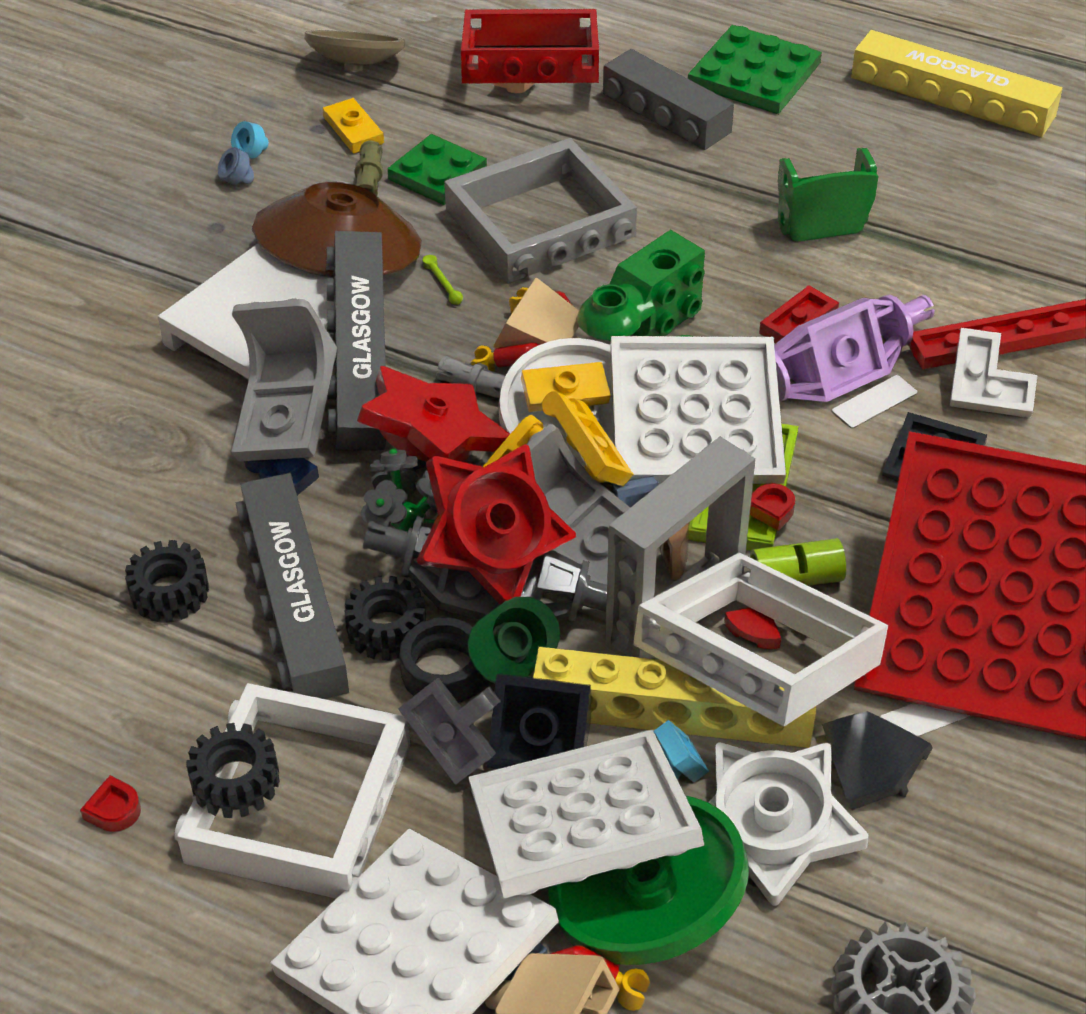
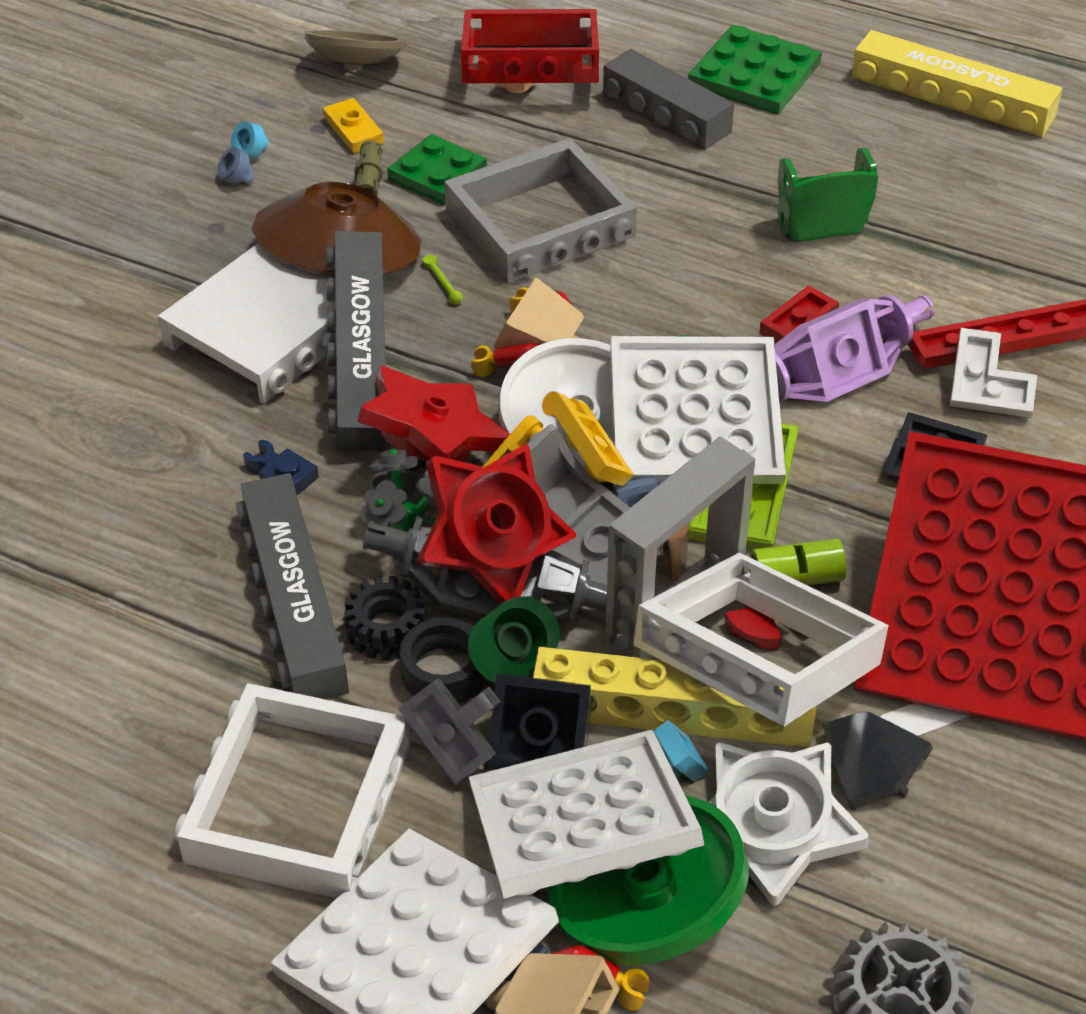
(112, 806): red tile -> none
(169, 599): black tyre -> none
(240, 791): black tyre -> none
(286, 382): light grey bracket -> none
(476, 375): light grey pin -> none
(578, 381): yellow plate -> none
(648, 291): green brick -> none
(773, 505): red tile -> none
(874, 401): white sticker -> none

